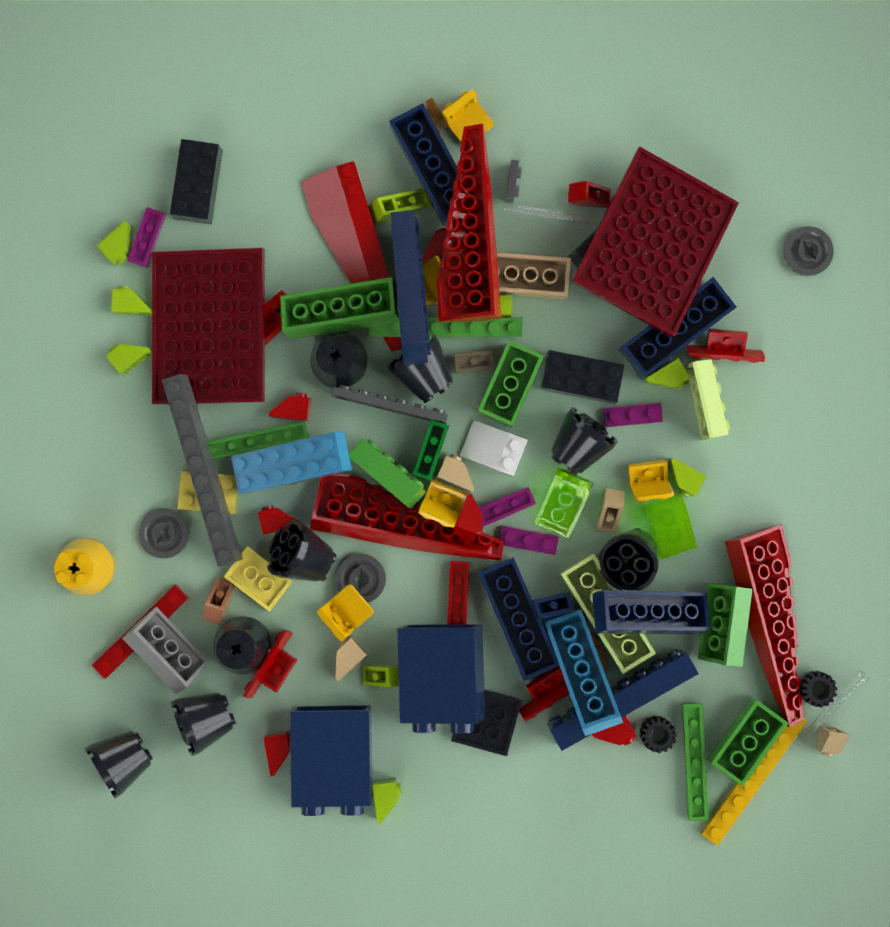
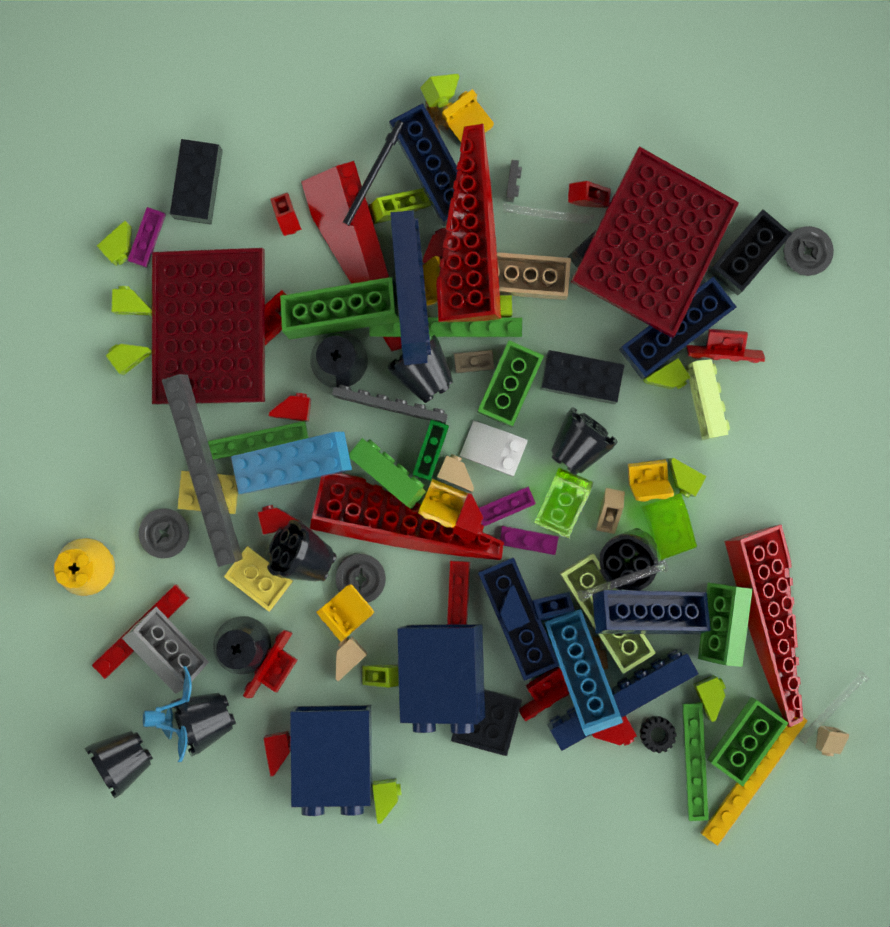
(159, 720): none -> dark azure plant
(218, 601): nougat slope -> none
(285, 214): none -> red slope
(391, 139): none -> black bar
(439, 89): none -> lime slope
(512, 611): none -> dark blue slope
(633, 415): magenta plate -> none
(662, 566): none -> clear bar
(711, 695): none -> lime slope
(750, 252): none -> black brick
(829, 691): black tyre -> none

